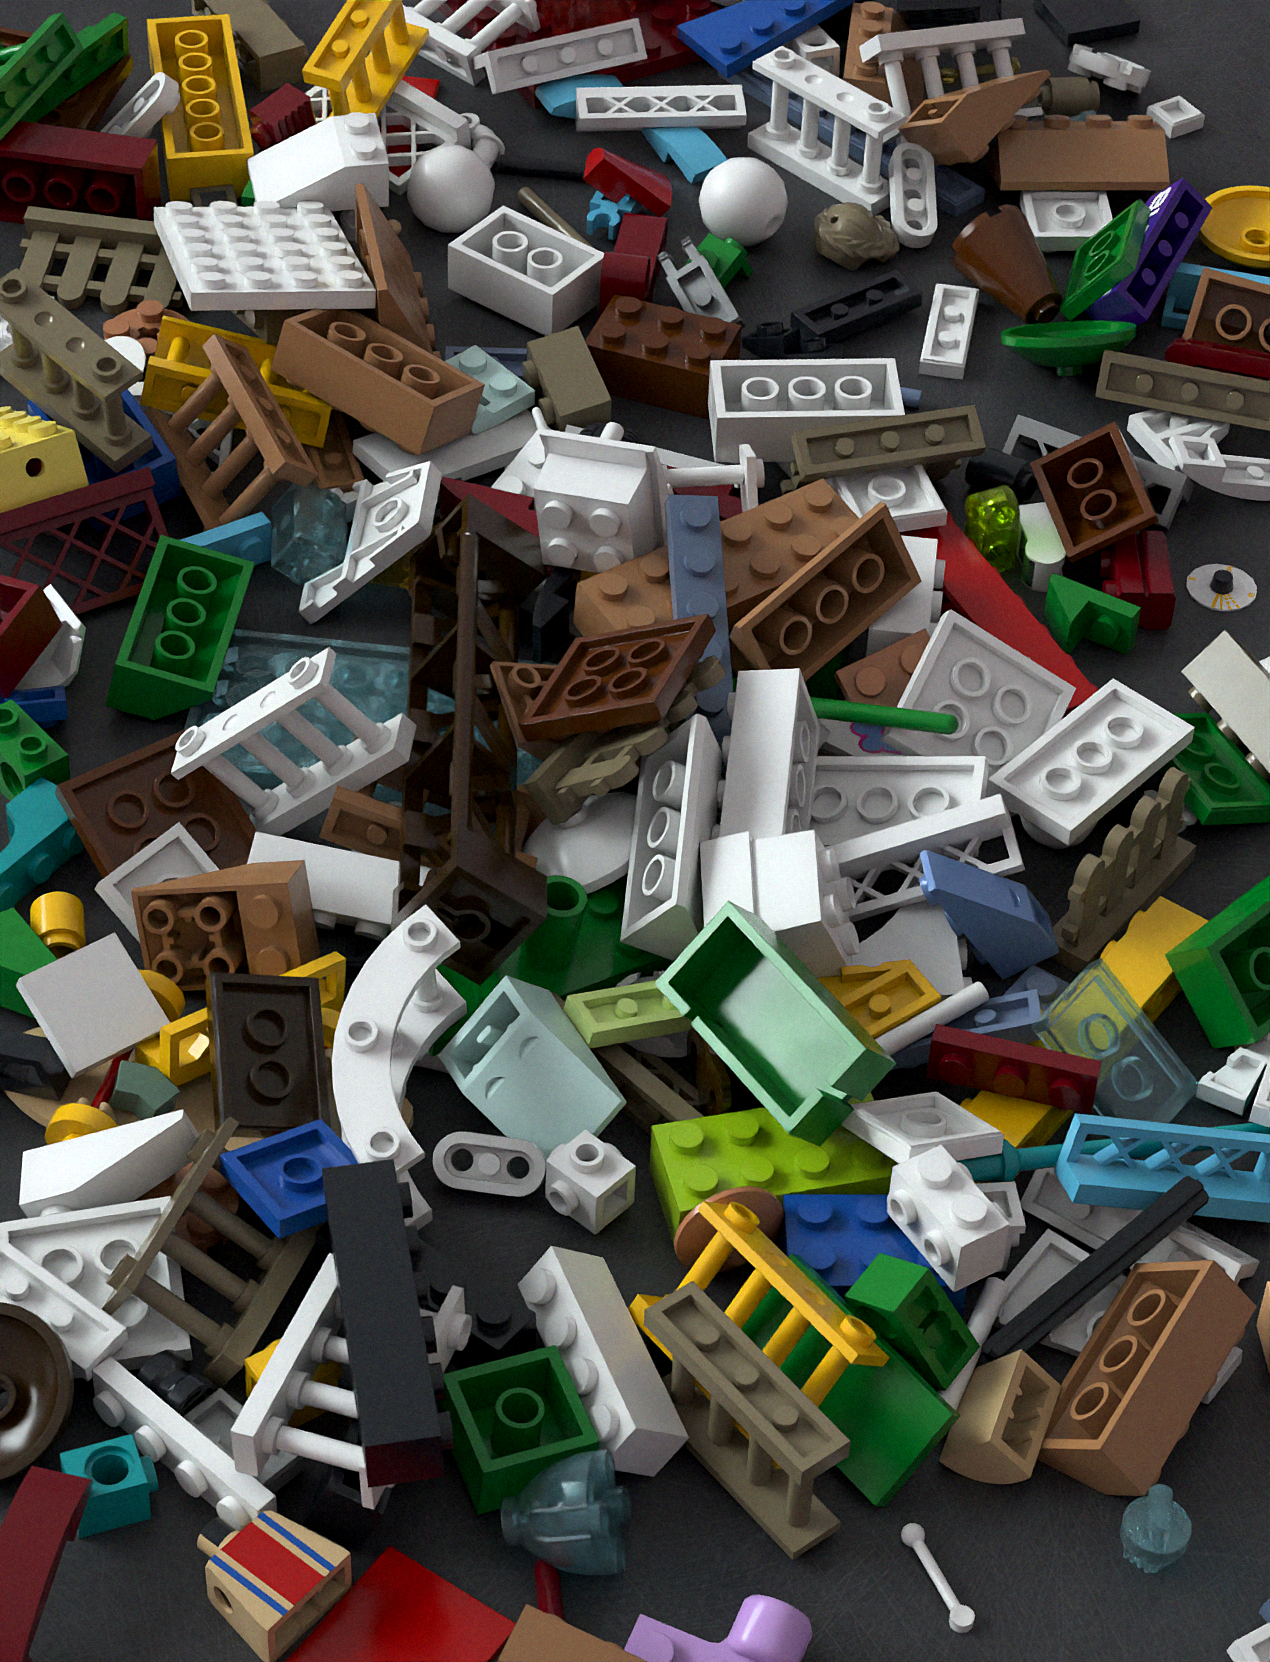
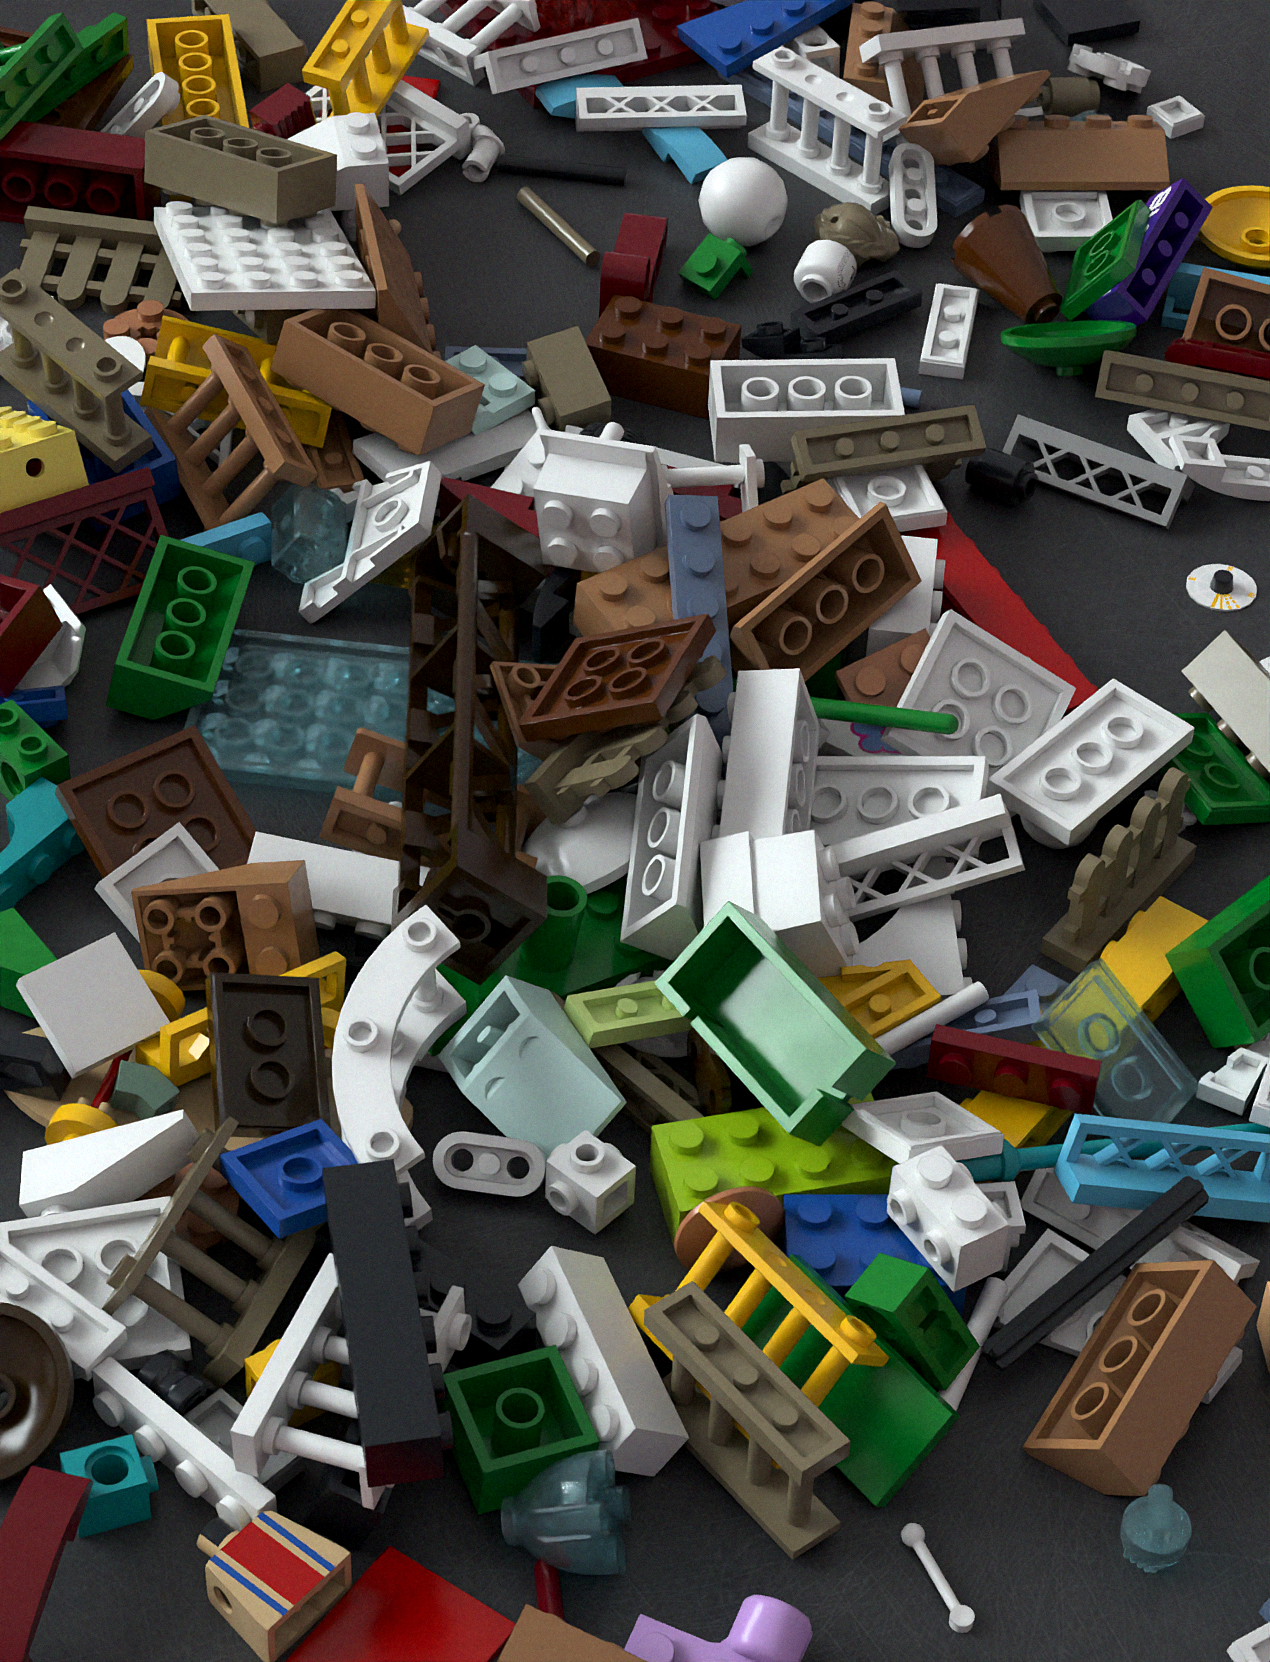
(59, 922): yellow brick -> none
(240, 170): none -> dark tan brick
(304, 790): white fence -> none
(450, 188): white piece -> none
(525, 271): white brick -> none
(609, 214): medium azure plate -> none
(618, 176): red slope -> none
(698, 286): flat silver hinge -> none
(824, 270): none -> white head
(949, 74): clear yellow hinge -> none
(994, 524): clear neon green leg -> none
(995, 913): medium blue slope -> none
(1001, 1420): tan brick -> none
(1038, 546): white leg -> none
(1084, 612): green slope -> none
(1094, 492): reddish brown slope -> none
(1140, 574): dark red brick -> none

